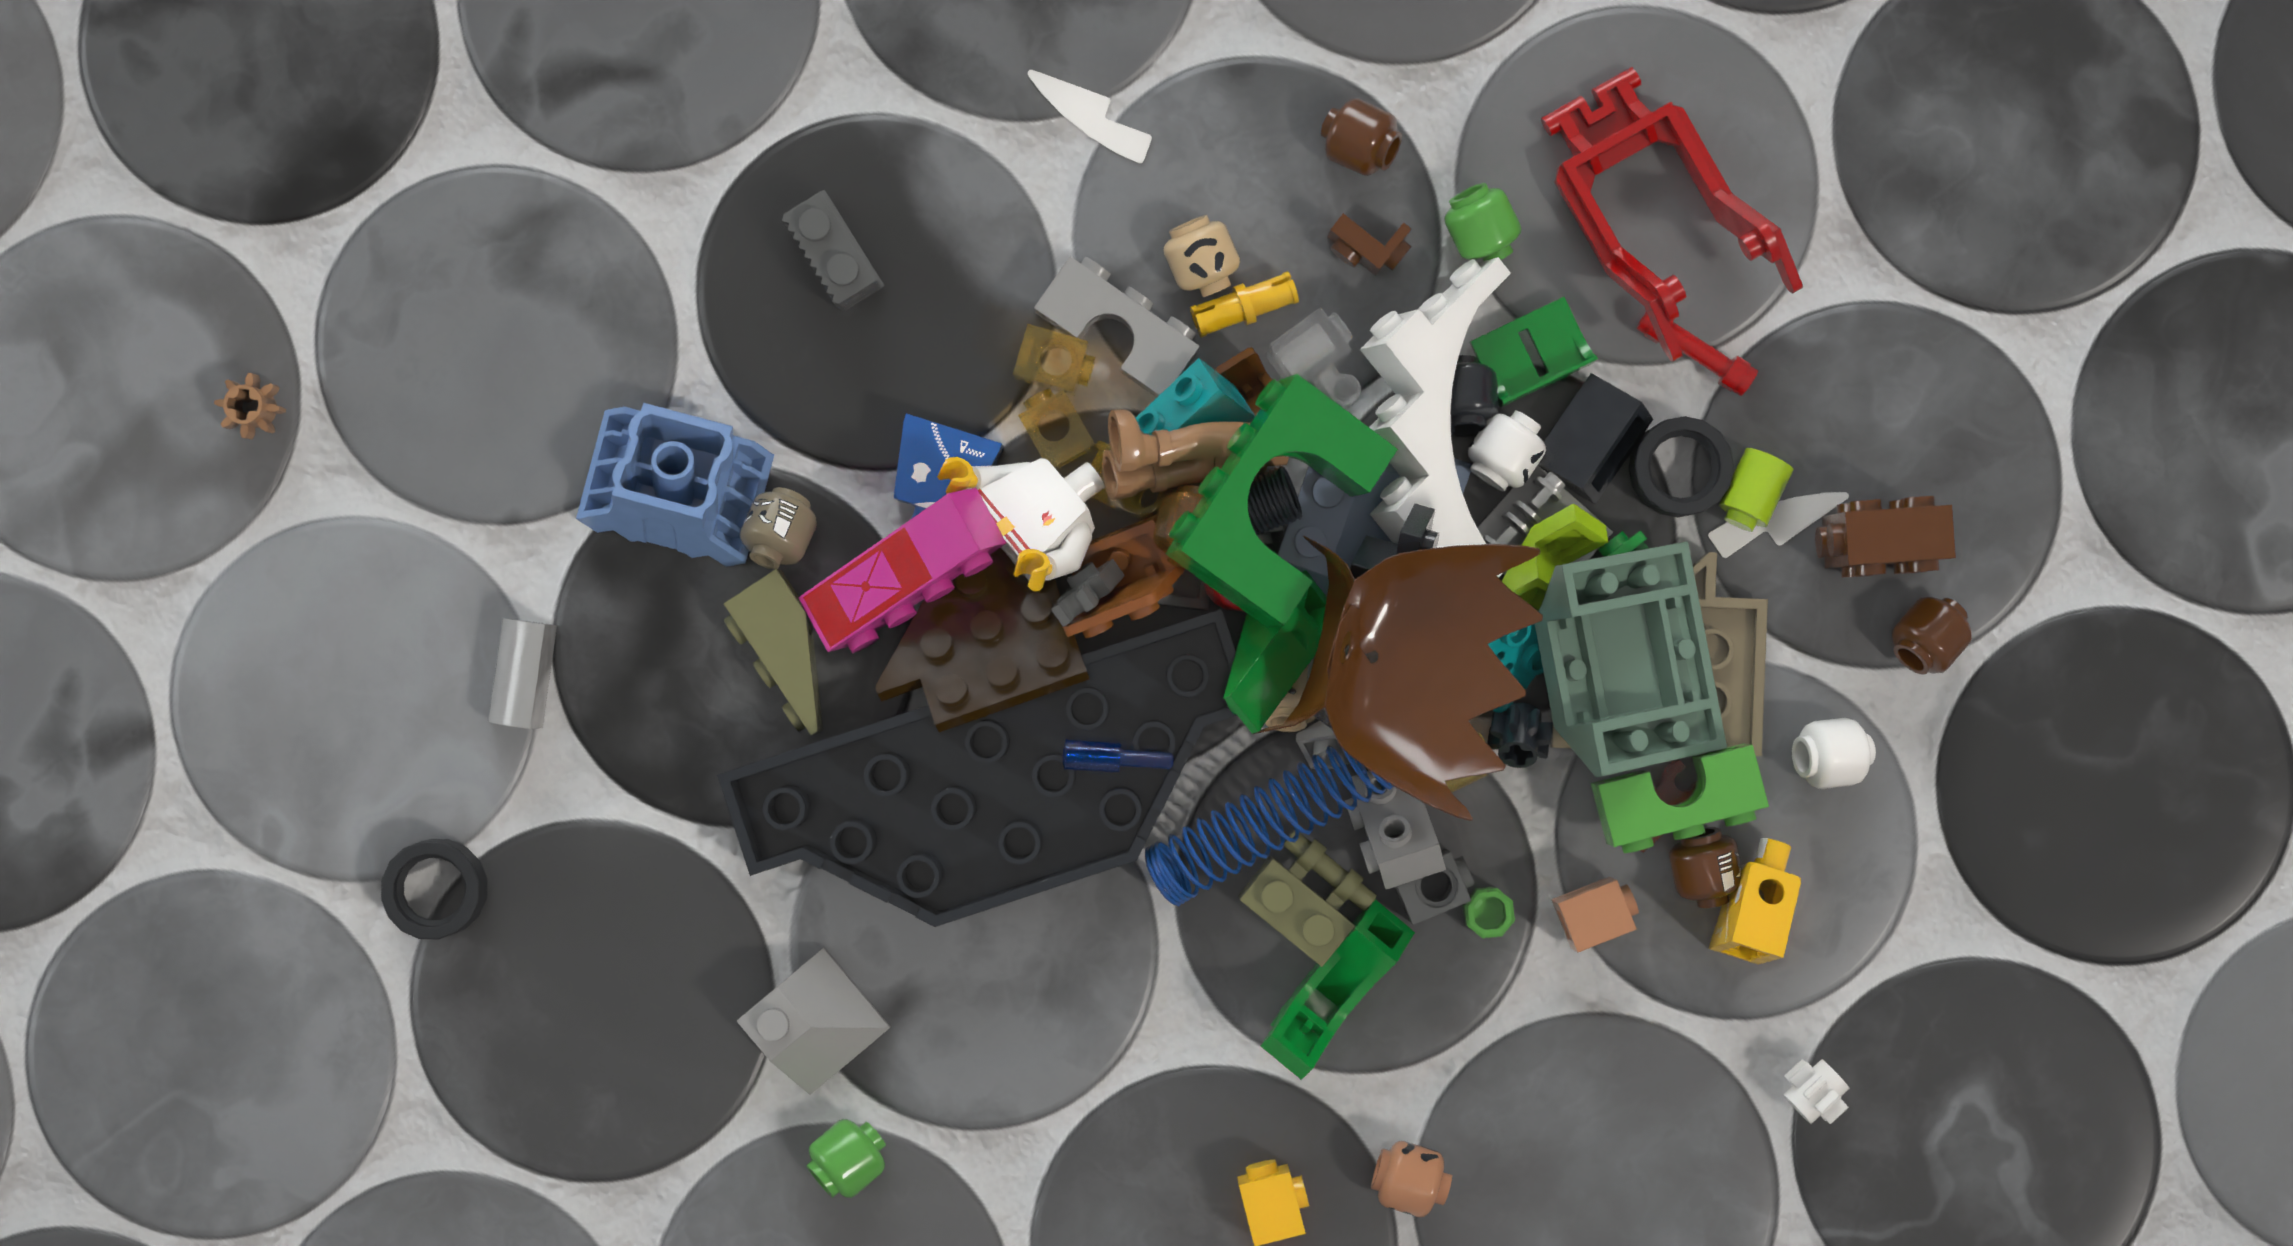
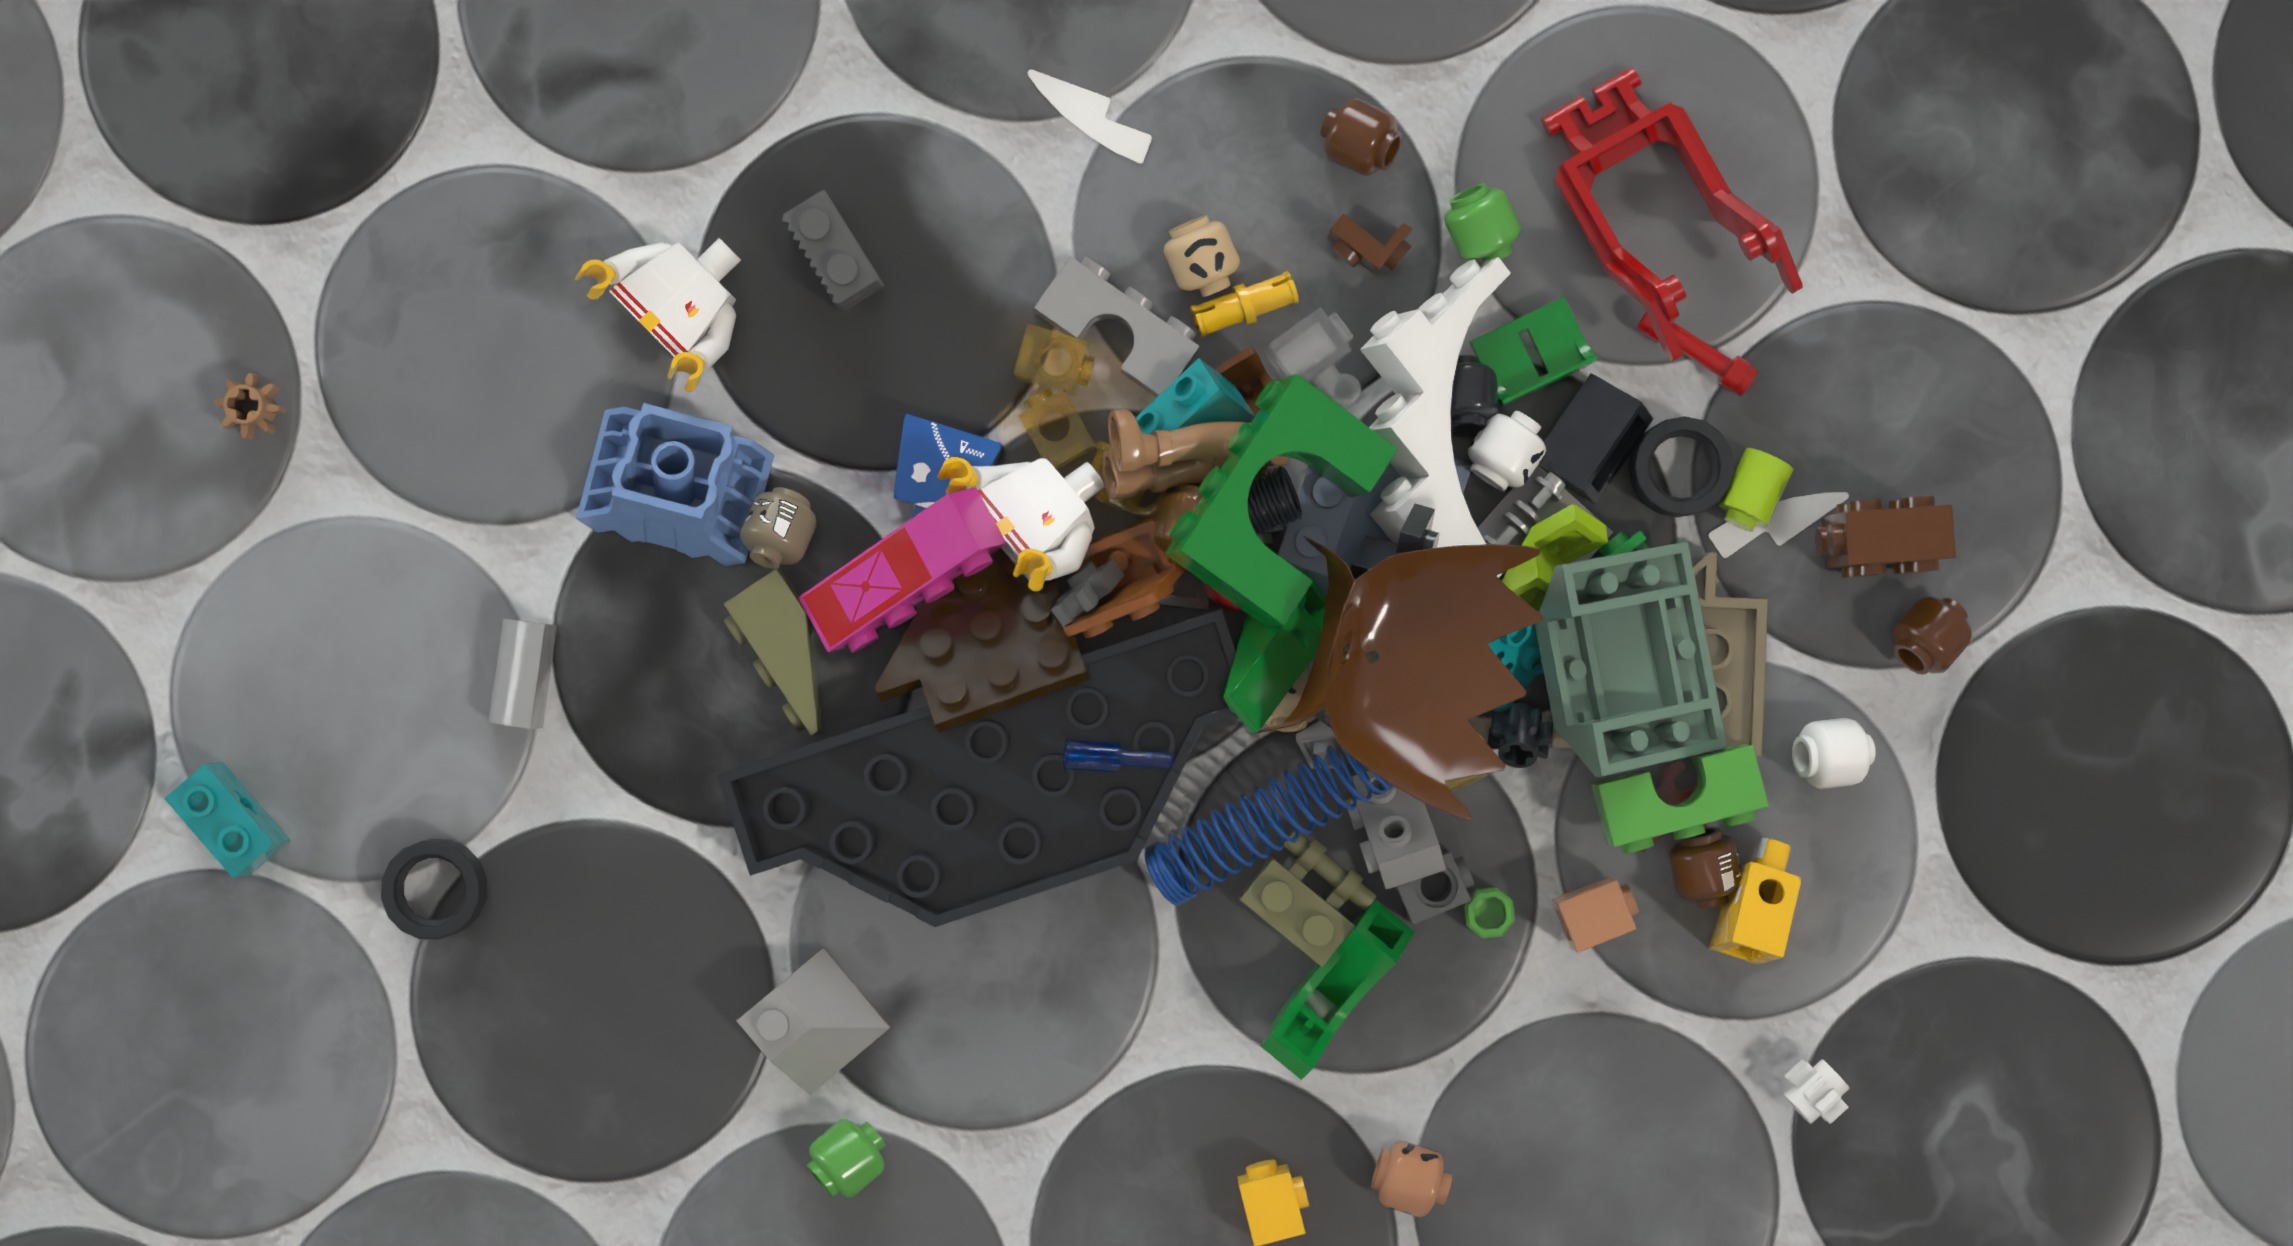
(227, 819): none -> teal brick
(674, 299): none -> white torso

